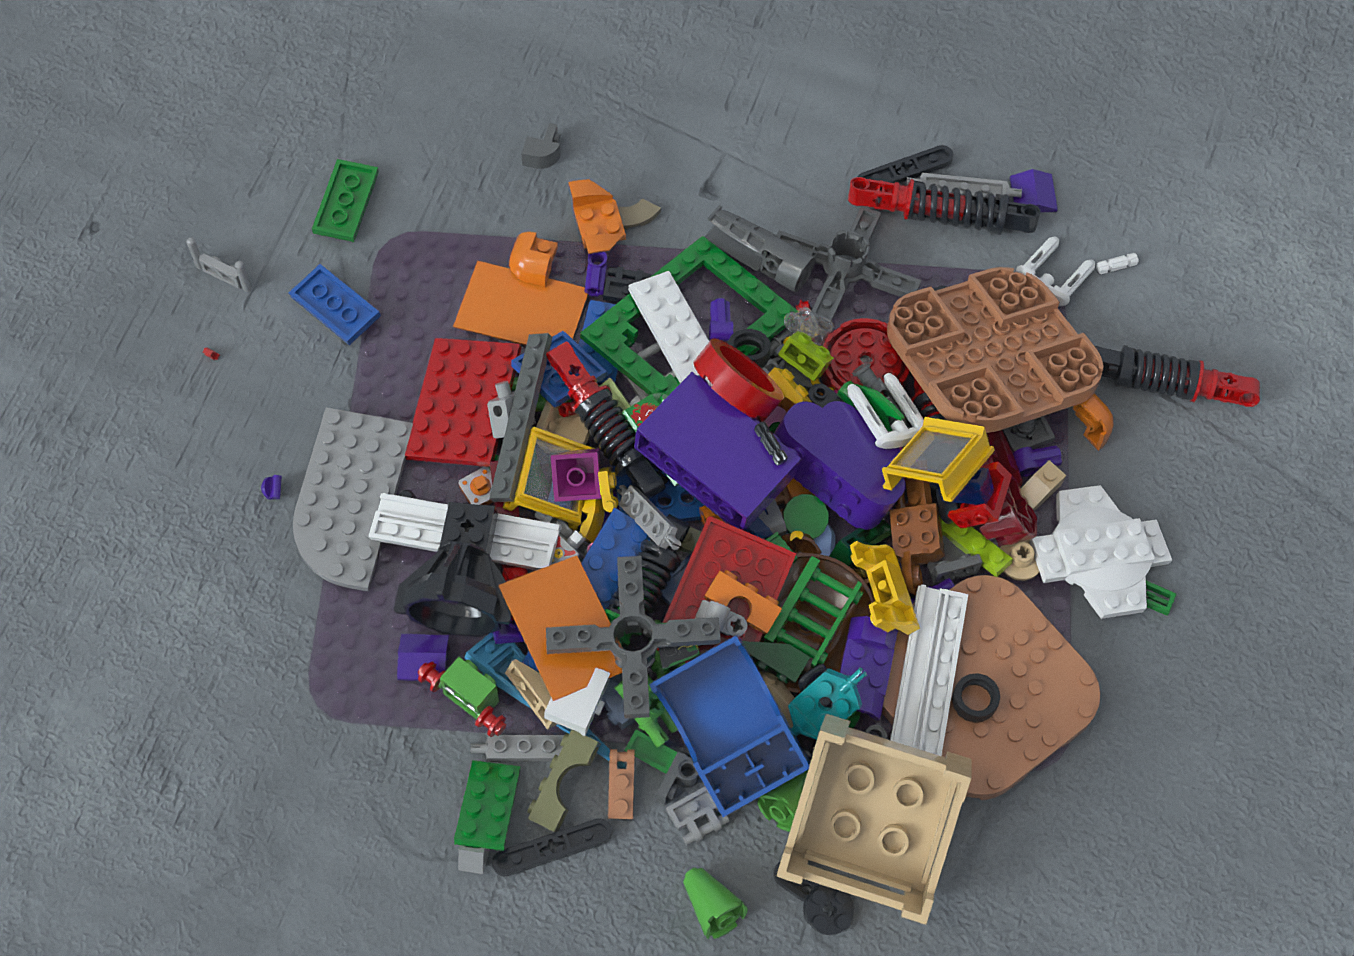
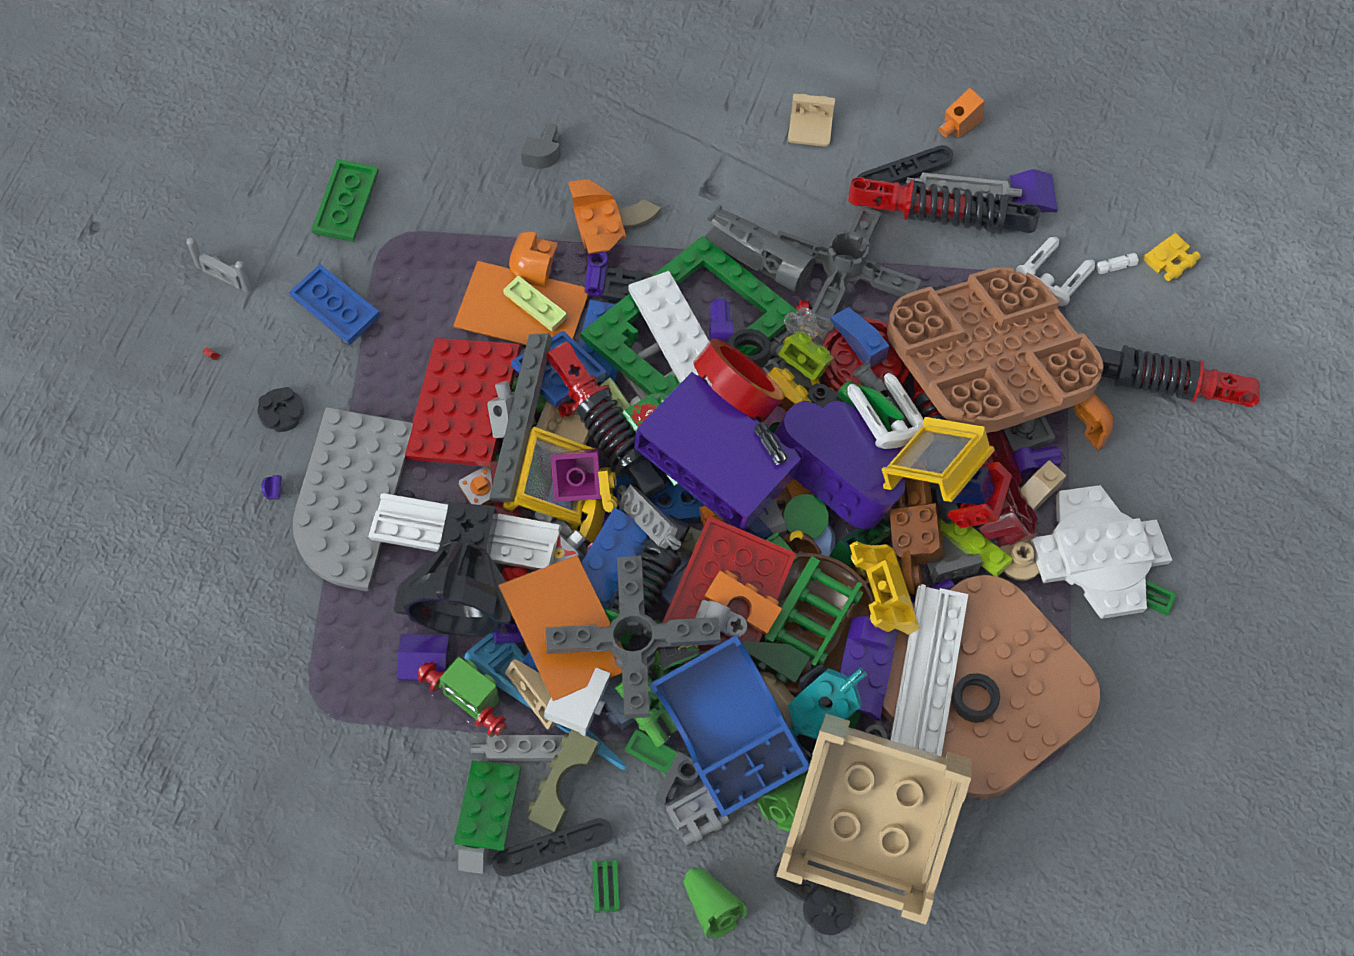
(280, 397): none -> black plate
(535, 303): none -> yellowish green plate
(605, 865): none -> green tile
(621, 785): nougat plate -> none
(811, 120): none -> tan bracket
(861, 336): none -> blue slope
(963, 114): none -> orange torso
(1169, 251): none -> yellow plate

